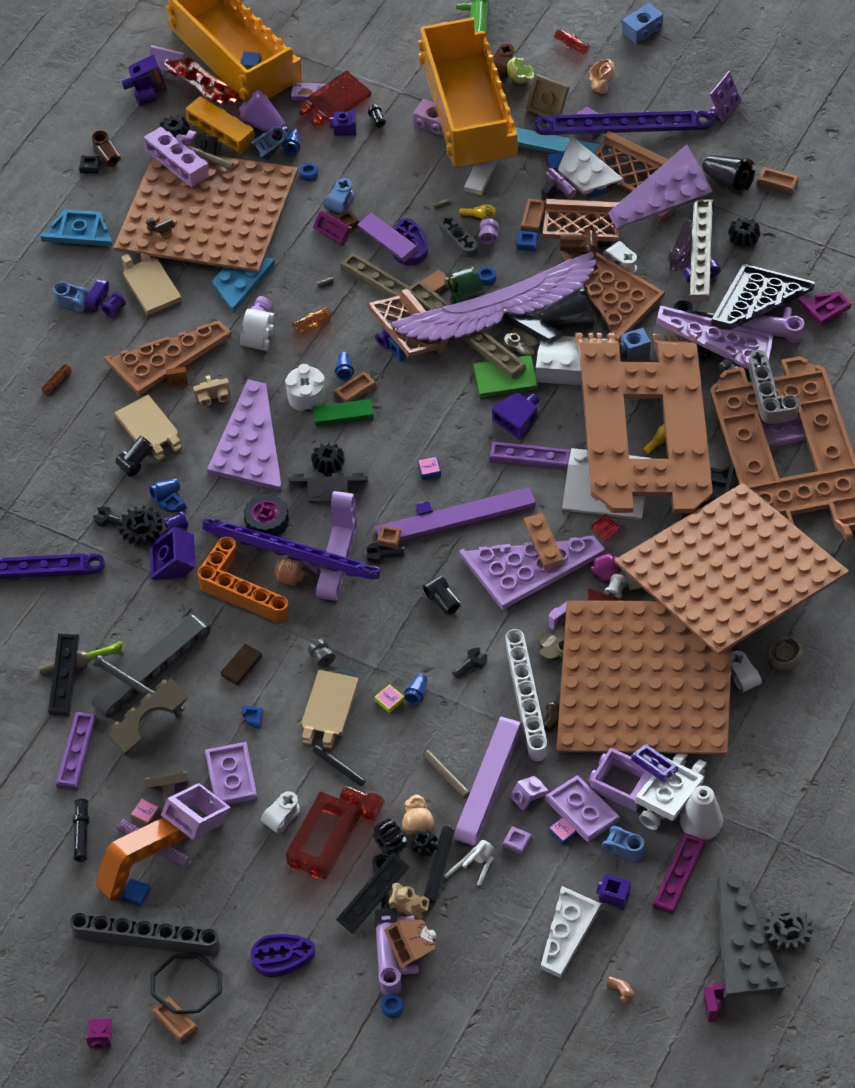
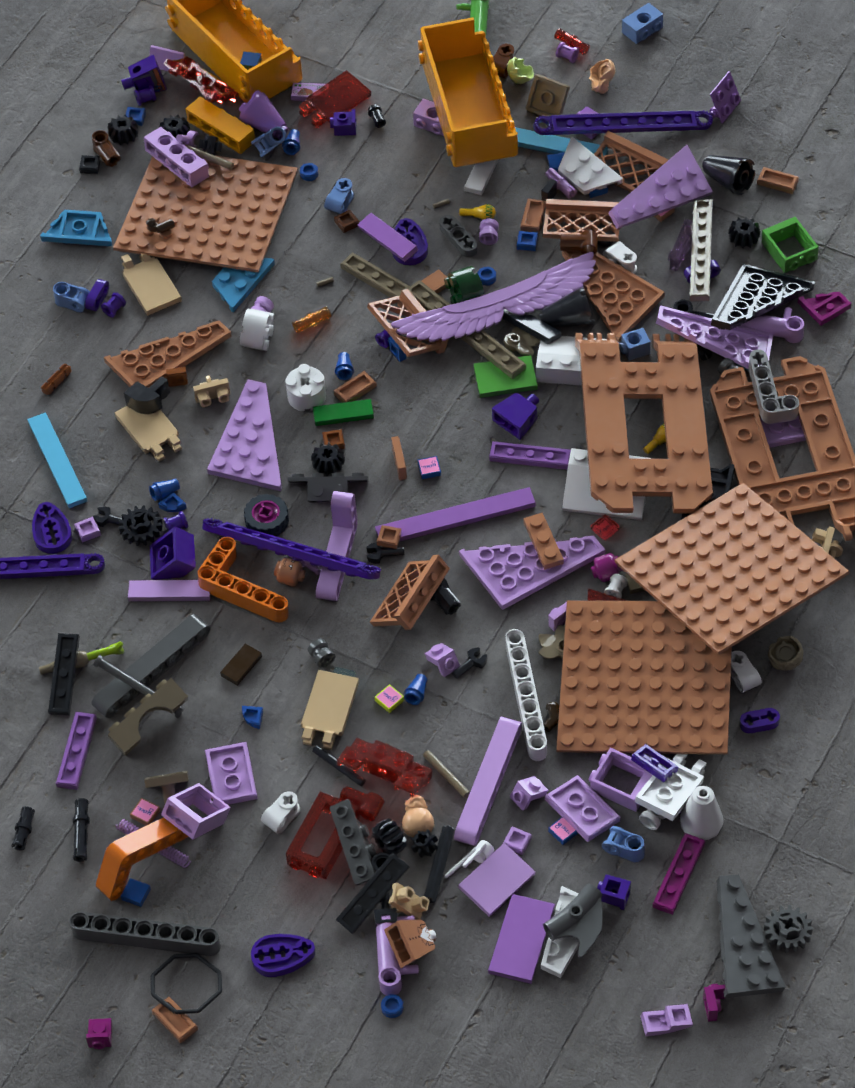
(23, 828): none -> black pin
(57, 460): none -> medium azure tile
(60, 527): none -> dark purple piece
(87, 529): none -> lavender tile
(122, 129): none -> black gear
(130, 460): black piece -> none
(137, 113): none -> blue tile
(145, 399): none -> black brick
(167, 590): none -> lavender tile
(332, 227): magenta plate -> none
(334, 437): none -> dark orange tile
(354, 841): none -> dark grey bracket
(386, 763): none -> clear red bracket
(399, 458): none -> nougat tile
(419, 594): none -> nougat fence
(423, 508): dark purple piece -> none
(443, 658): none -> lavender bracket
(496, 879): none -> lavender tile
(521, 939): none -> medium lavender tile
(567, 52): none -> medium lavender bush
(579, 920): none -> dark grey pin
(623, 987): nougat arm -> none
(666, 1021): none -> lavender slope
(759, 720): none -> dark purple beam
(785, 230): none -> bright green window
(825, 538): none -> tan hips

